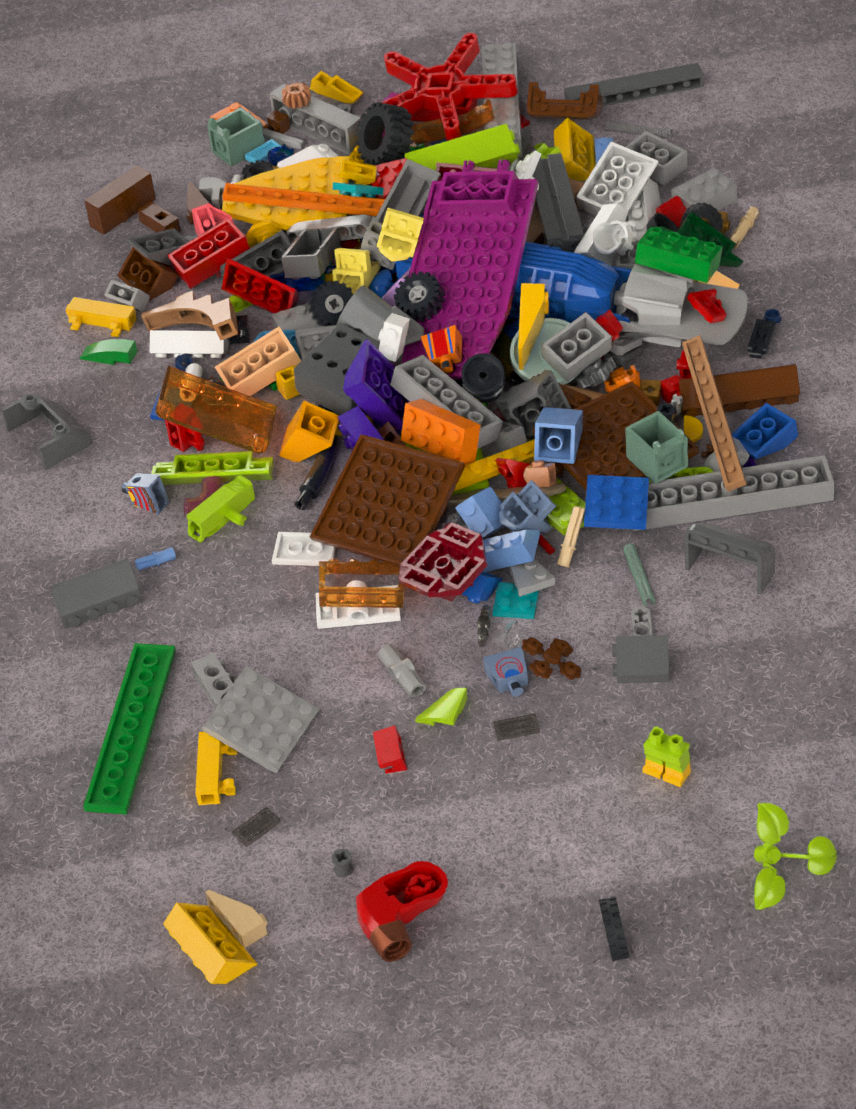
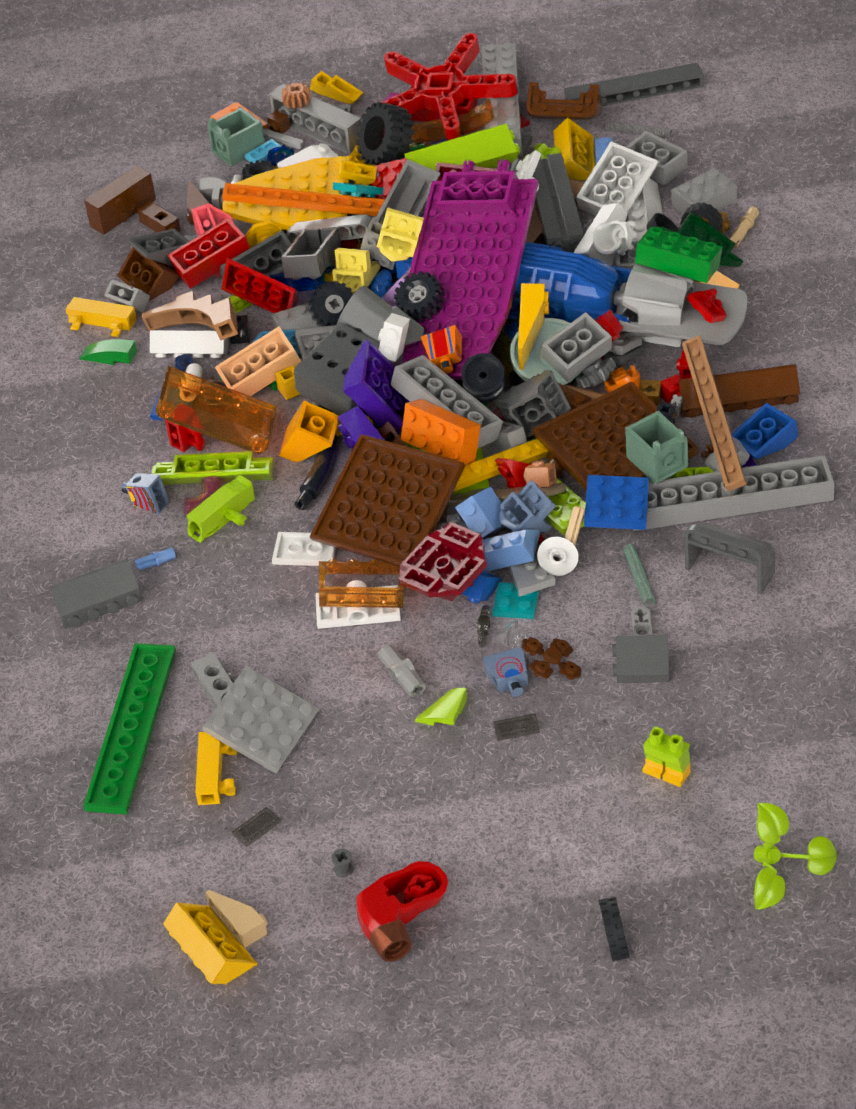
(66, 431): dark grey windscreen -> none
(389, 749): hinge -> none
(558, 435): medium blue slope -> none
(559, 548): none -> white dish
(673, 209): red piece -> none
(693, 428): yellow tile -> none
(761, 338): black hinge -> none
(772, 315): dark blue plate -> none

